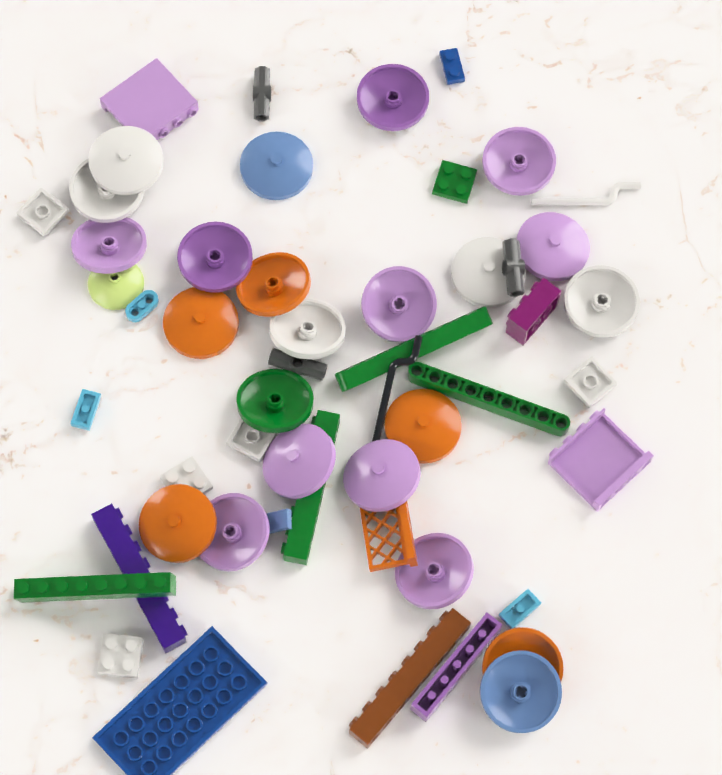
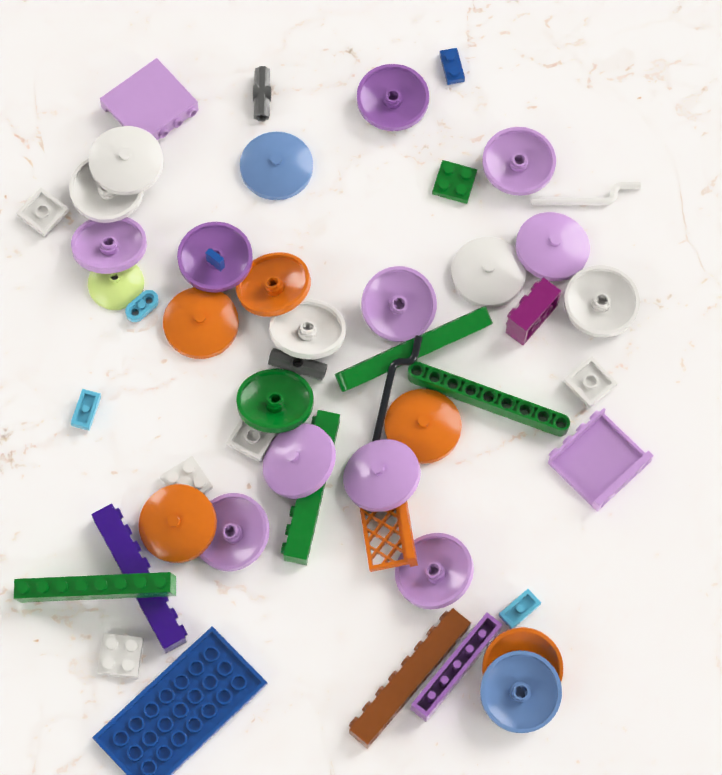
(215, 259): none -> blue tile
(279, 520): medium blue tile -> none
(513, 267): dark grey piece -> none

